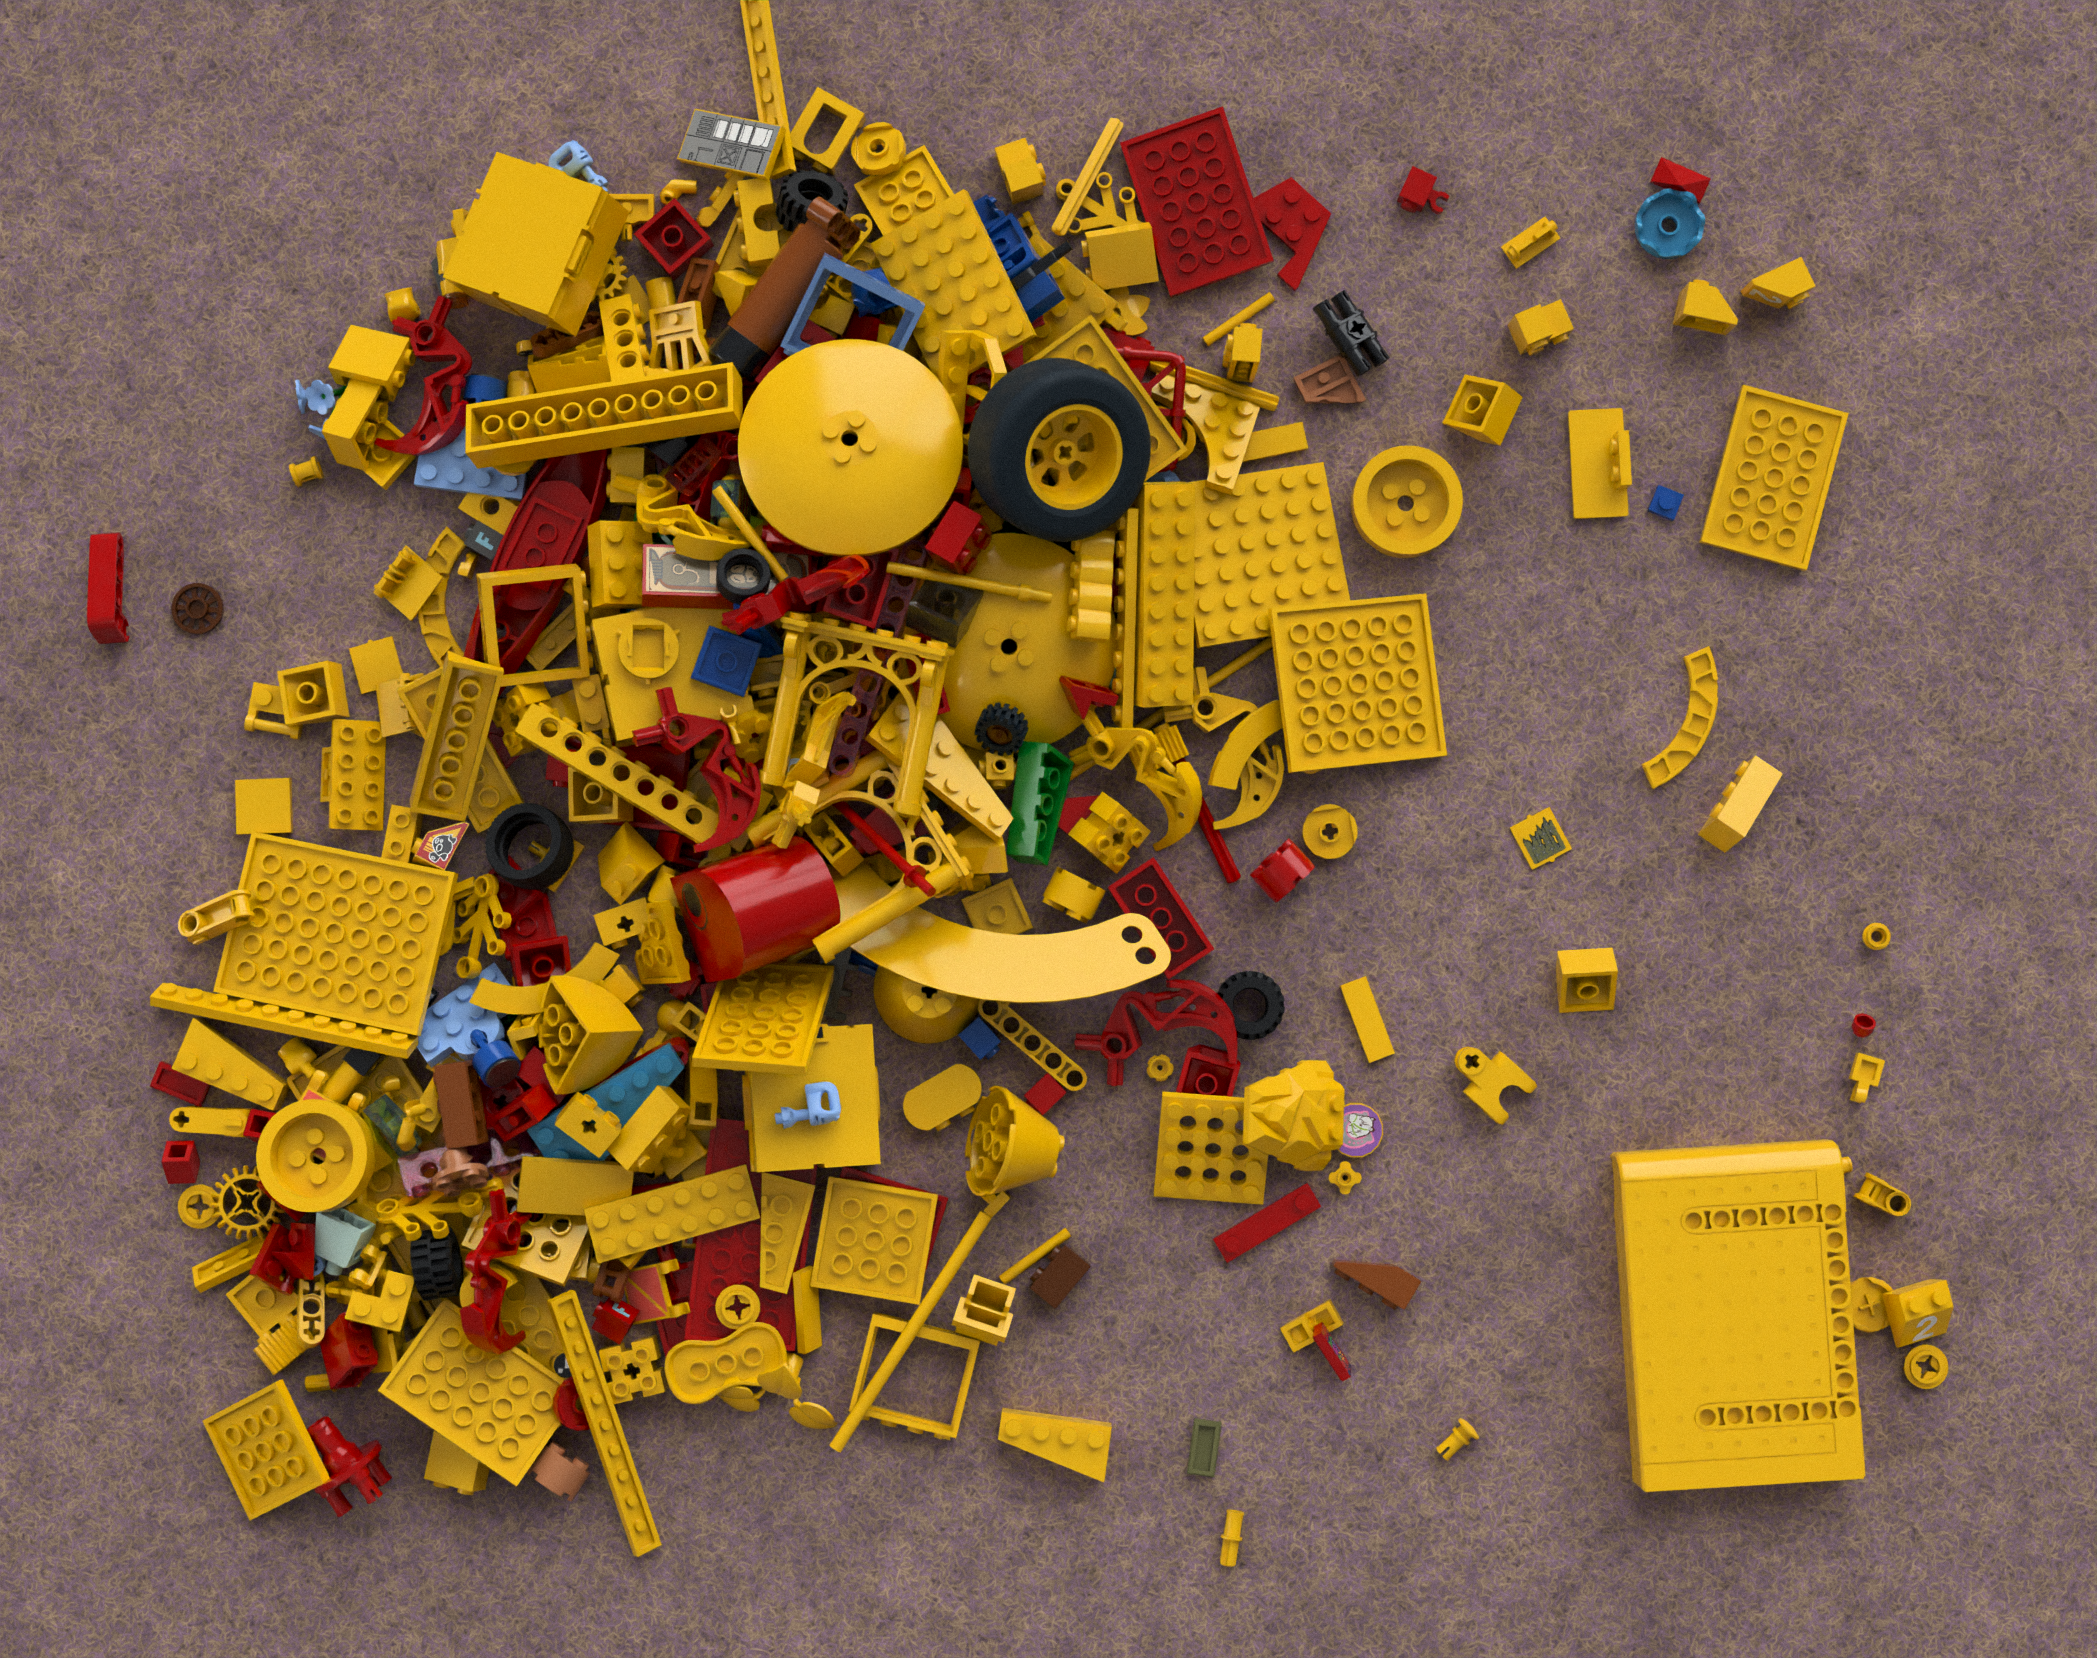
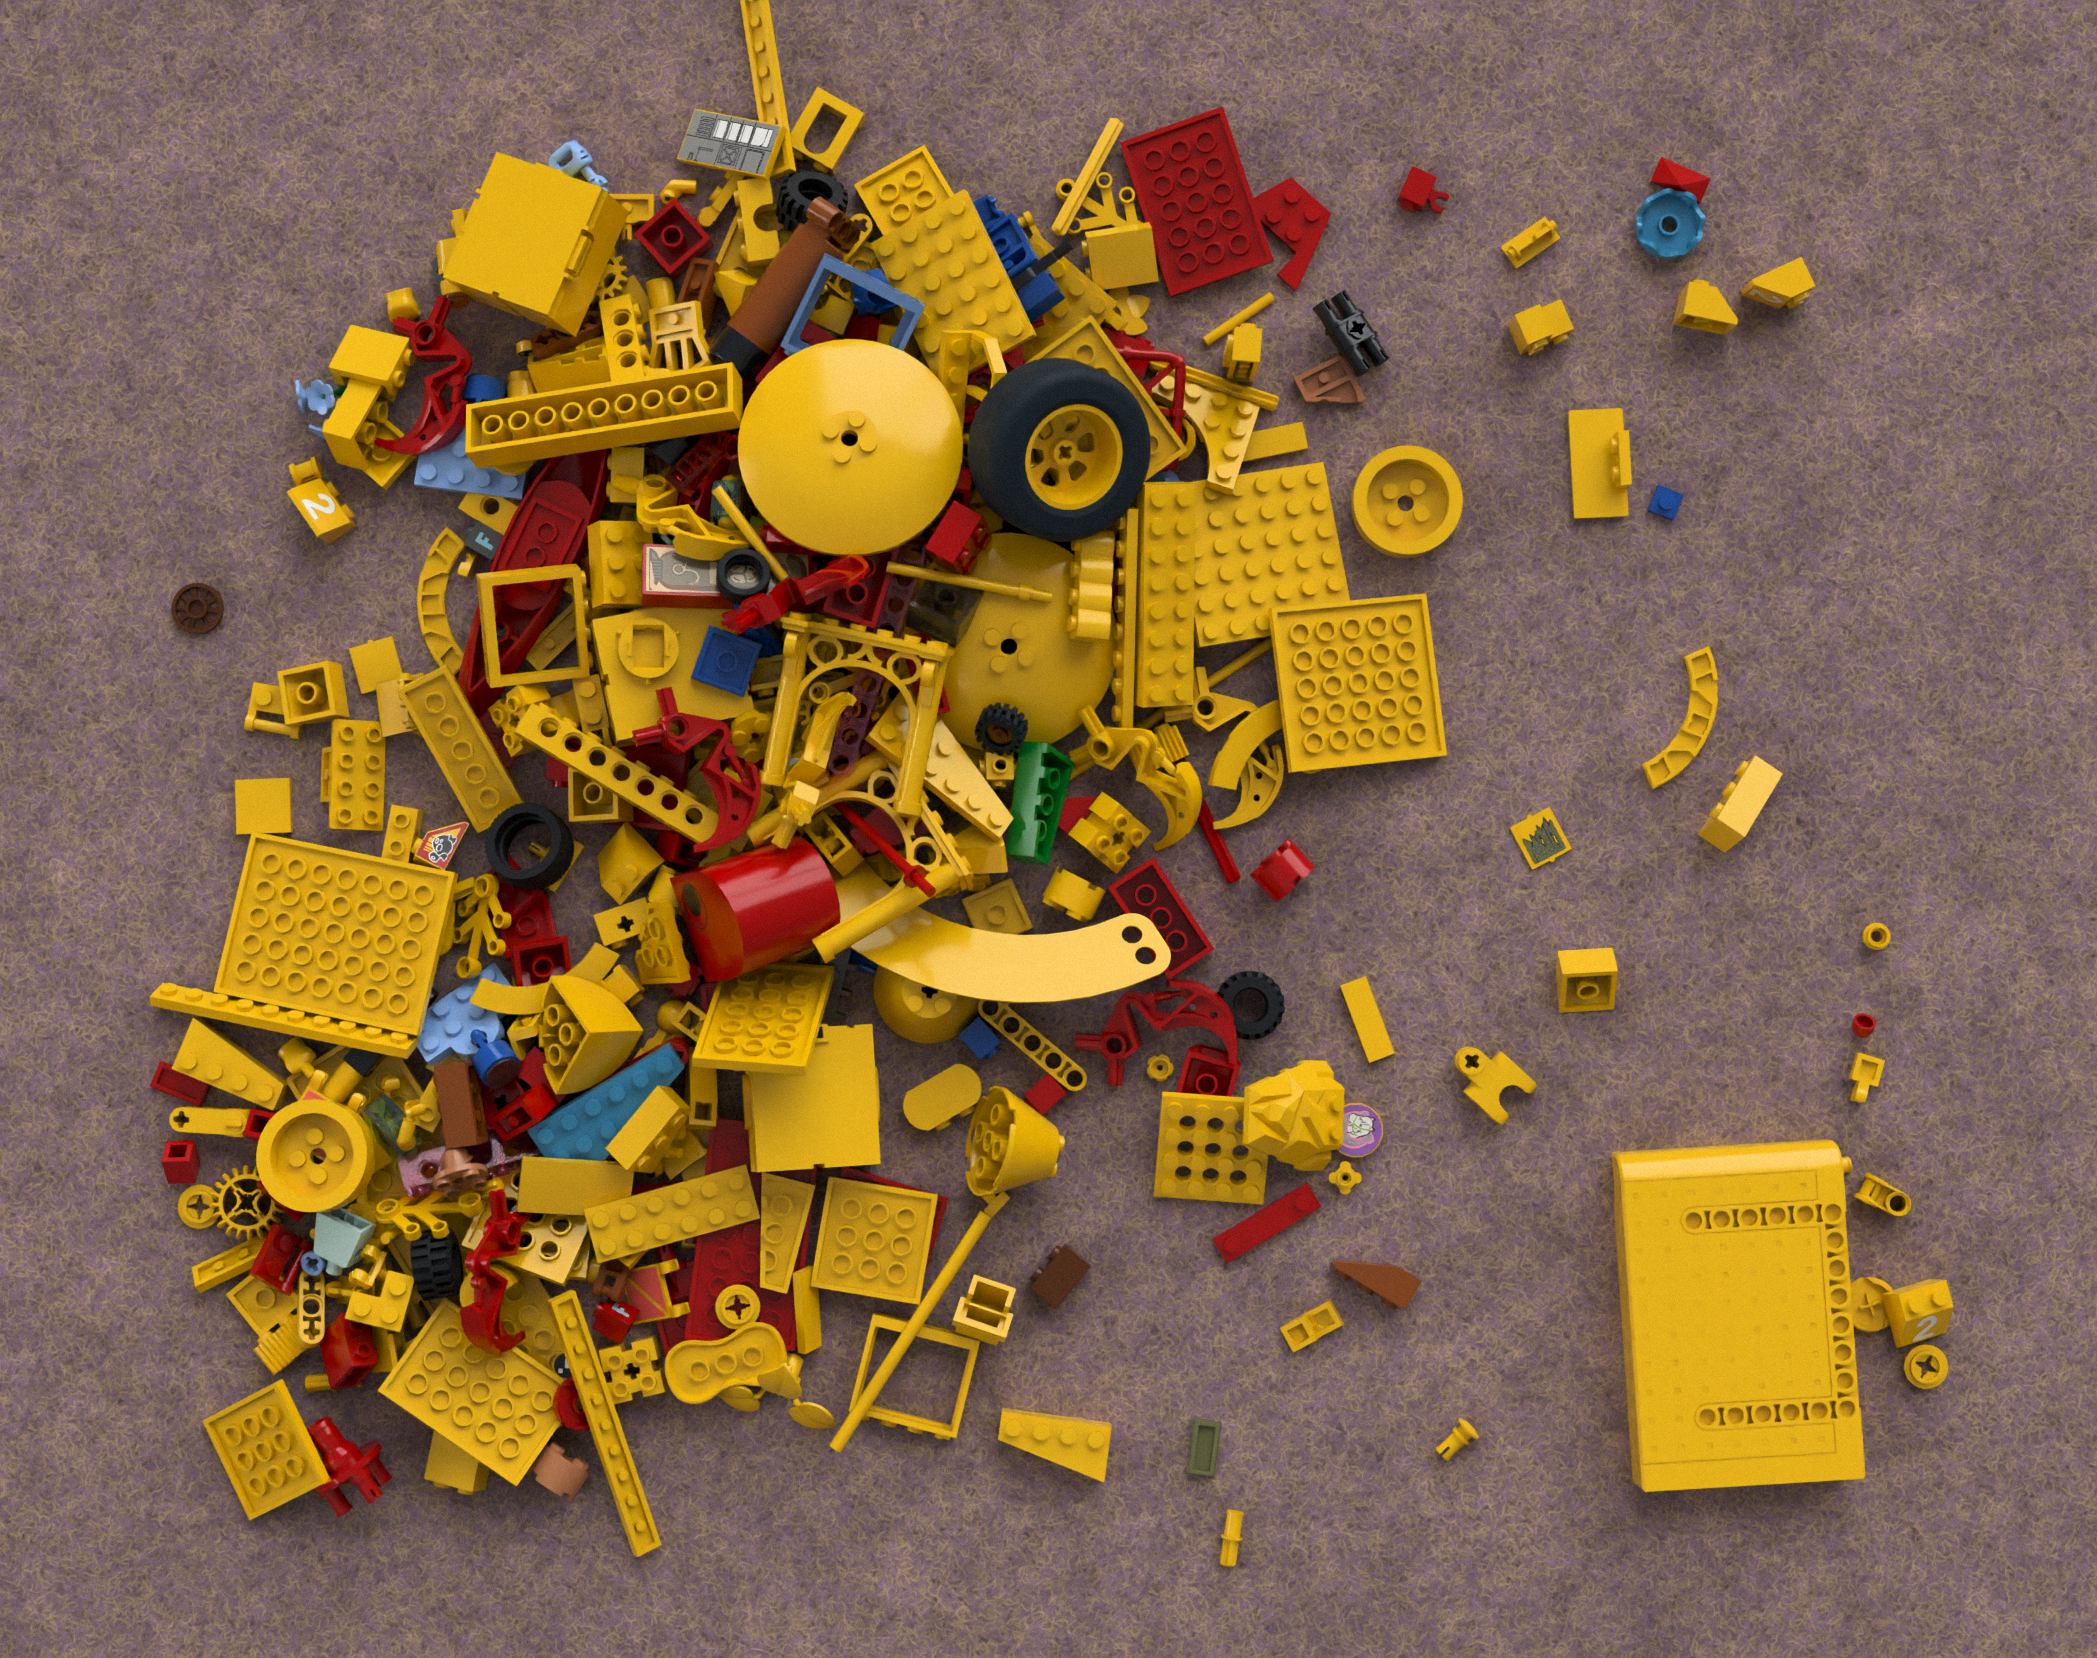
(106, 589): red beam -> none
(216, 916): yellow piece -> none
(300, 1257): red slope -> none
(322, 509): none -> yellow slope
(408, 583): yellow hinge -> none
(455, 737): yellow arch -> none
(595, 1136): yellow brick -> none
(731, 720): yellow hand -> none
(814, 1111): light blue piece -> none
(885, 161): yellow plate -> none
(1020, 171): yellow brick -> none
(1034, 1256): yellow bar -> none
(1082, 694): red slope -> none
(1332, 1351): red tile -> none
(1342, 840): yellow plate -> none
(1483, 409): yellow slope -> none
(1773, 477): yellow plate -> none

